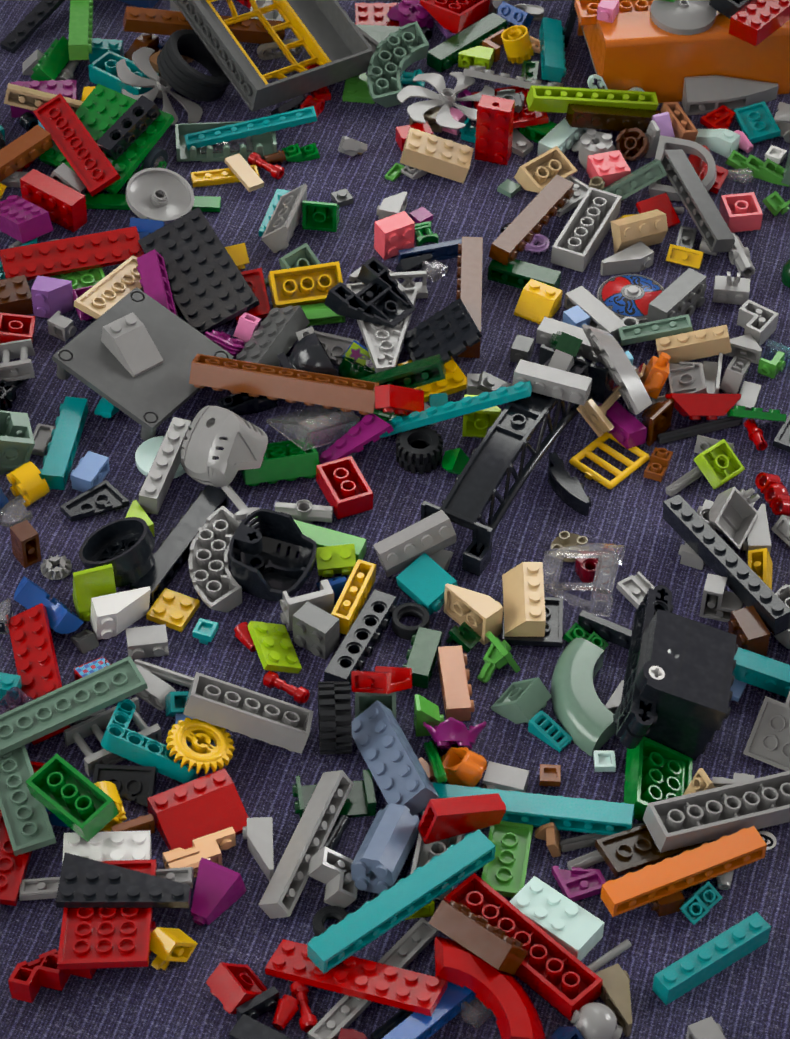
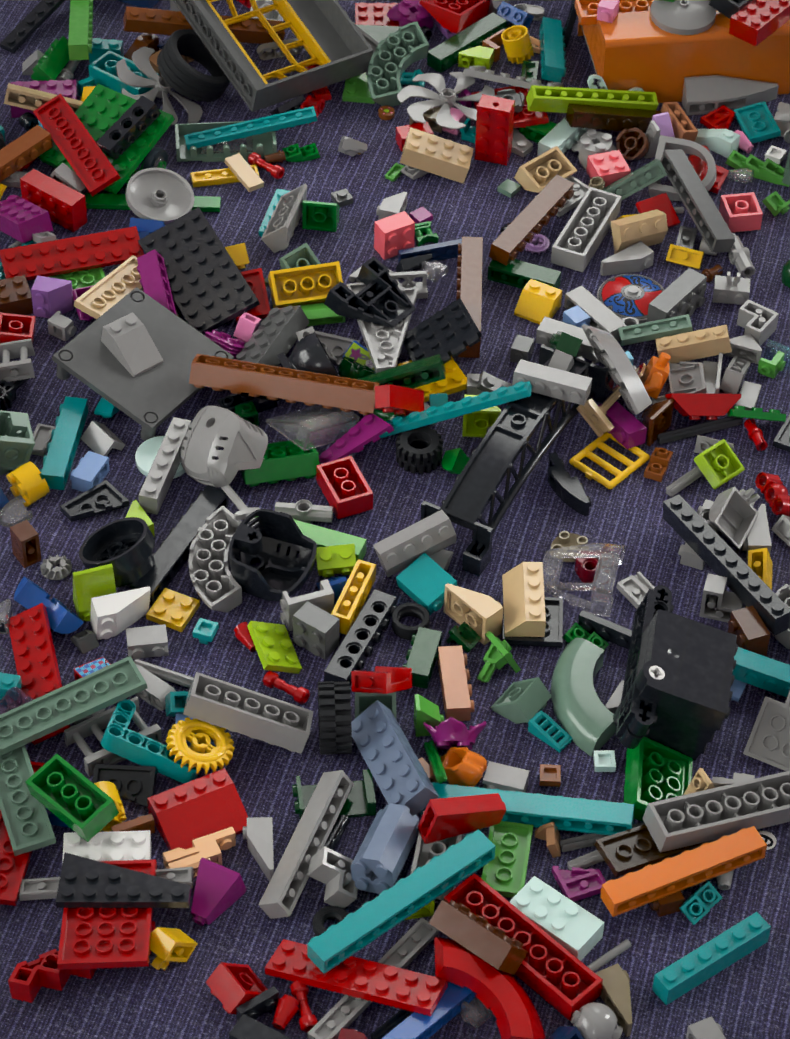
(43, 237): none -> light grey plate
(89, 81): none -> teal plate
(101, 439): none -> light grey panel
(248, 412): none -> dark green brick
(386, 112): none -> dark orange tile
(710, 273): none -> reddish brown pin

